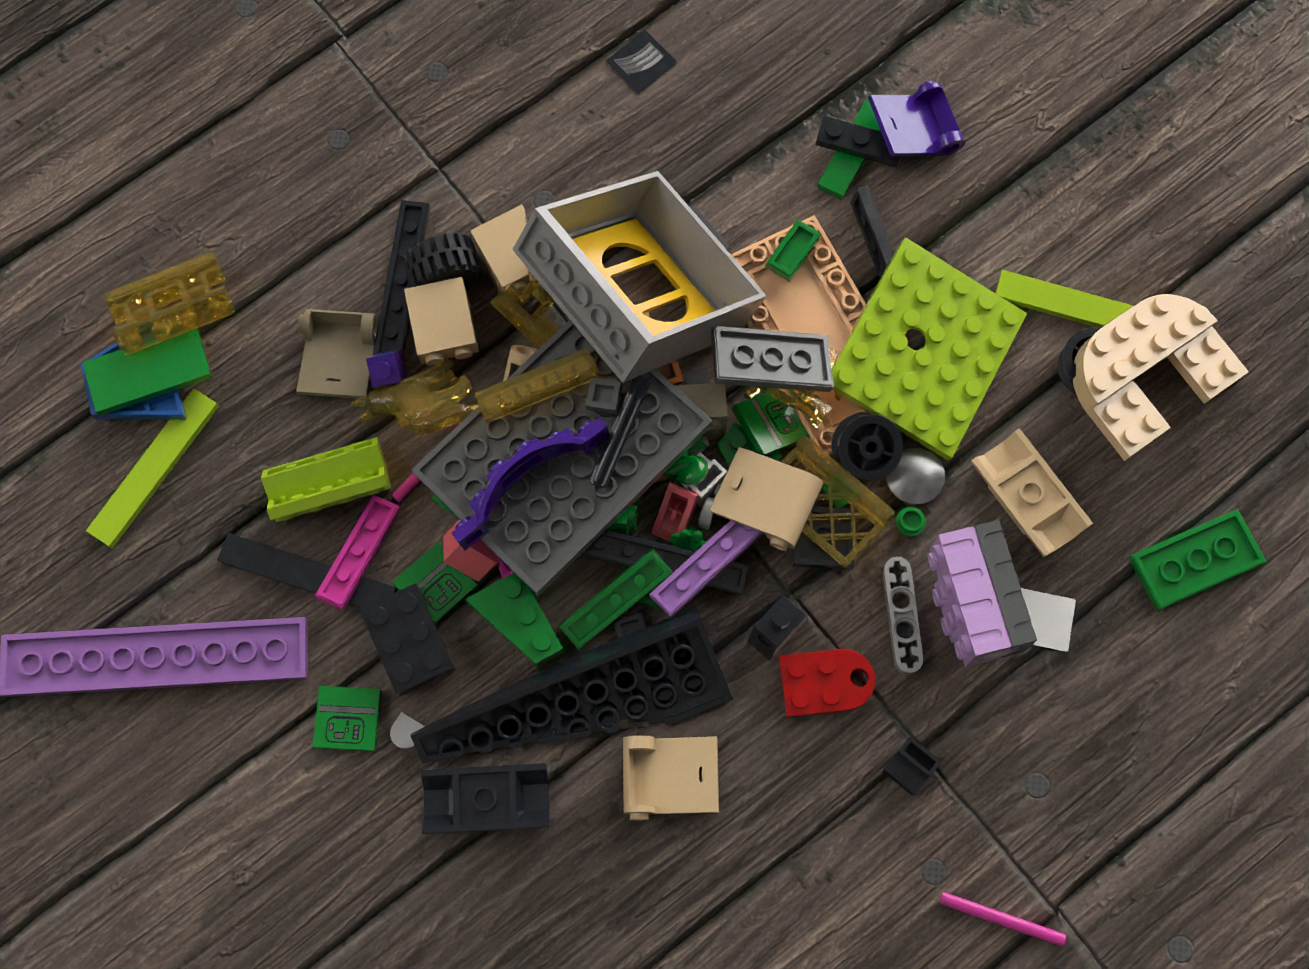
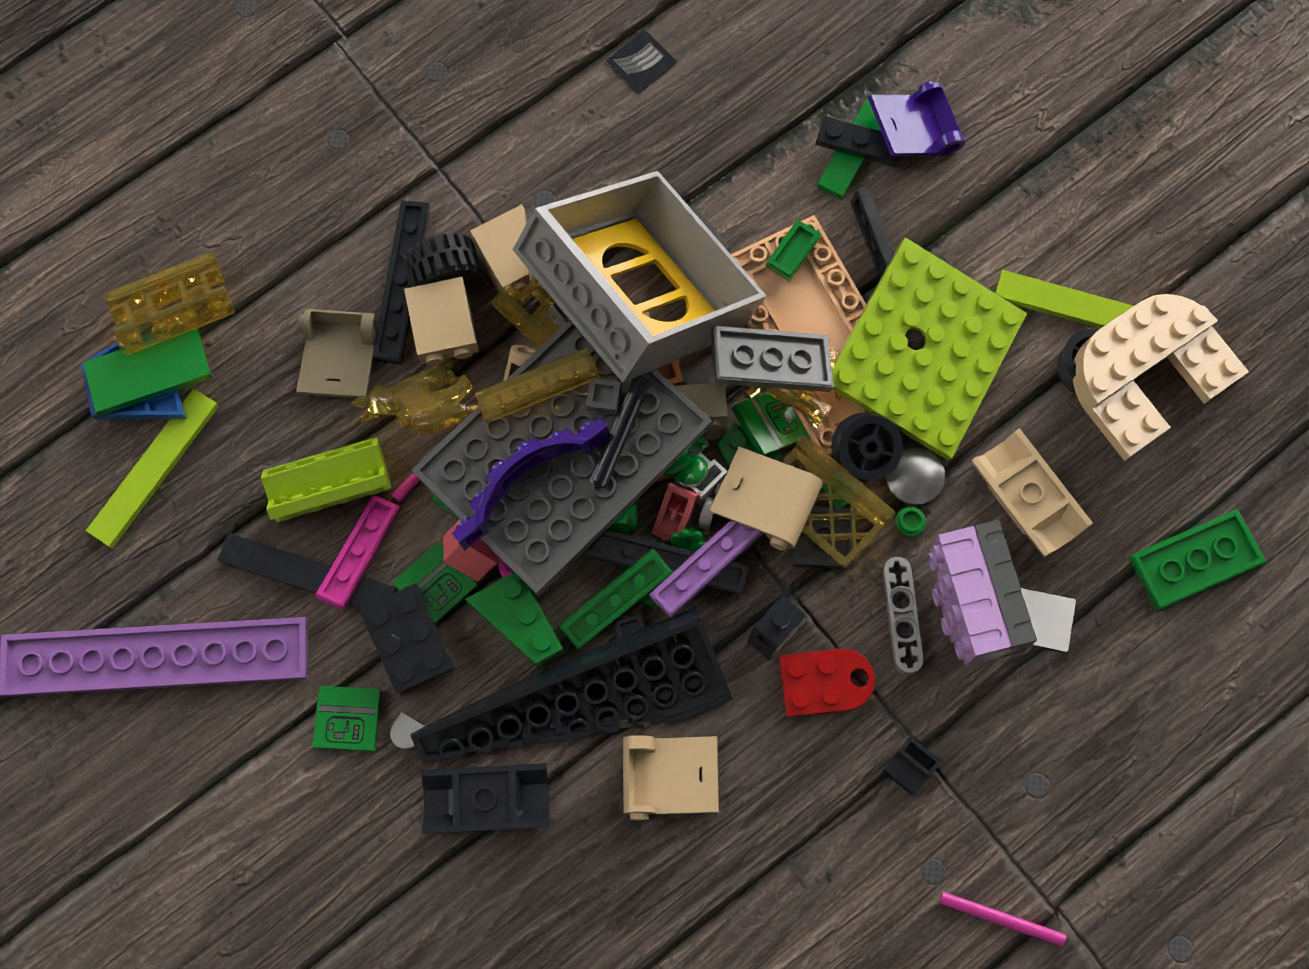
(387, 368): dark purple brick -> none

